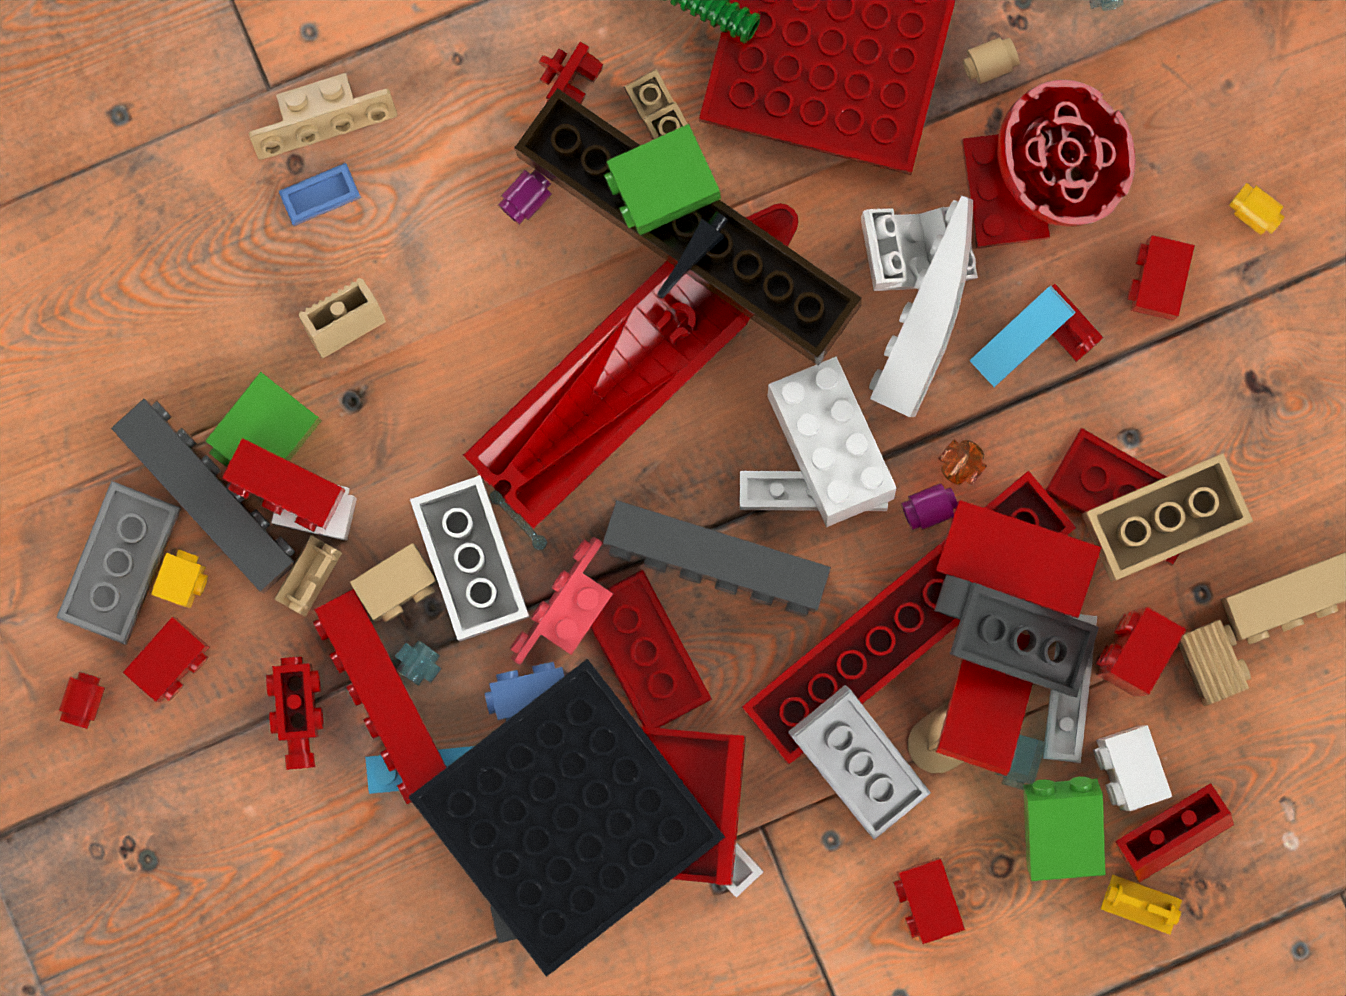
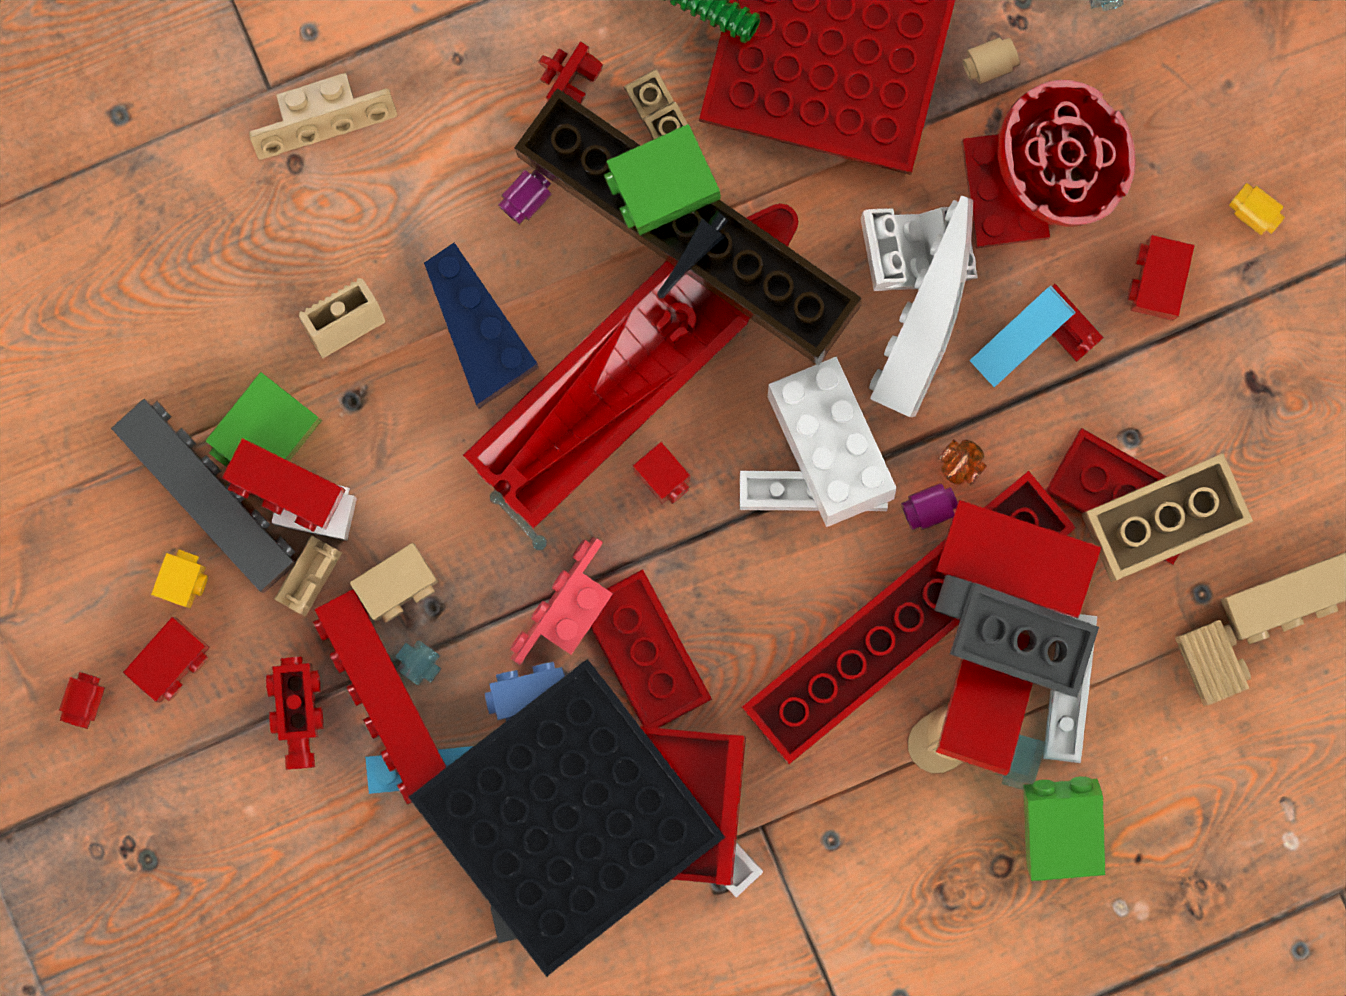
(118, 562): light grey tile -> none
(319, 194): medium blue tile -> none
(469, 558): white brick -> none
(482, 335): none -> dark blue wedge
(663, 474): none -> red brick
(716, 557): dark grey brick -> none
(859, 762): light grey tile -> none
(929, 901): red brick -> none
(1132, 768): white brick -> none
(1139, 651): red brick -> none
(1141, 904): yellow hinge -> none
(1175, 832): red brick -> none

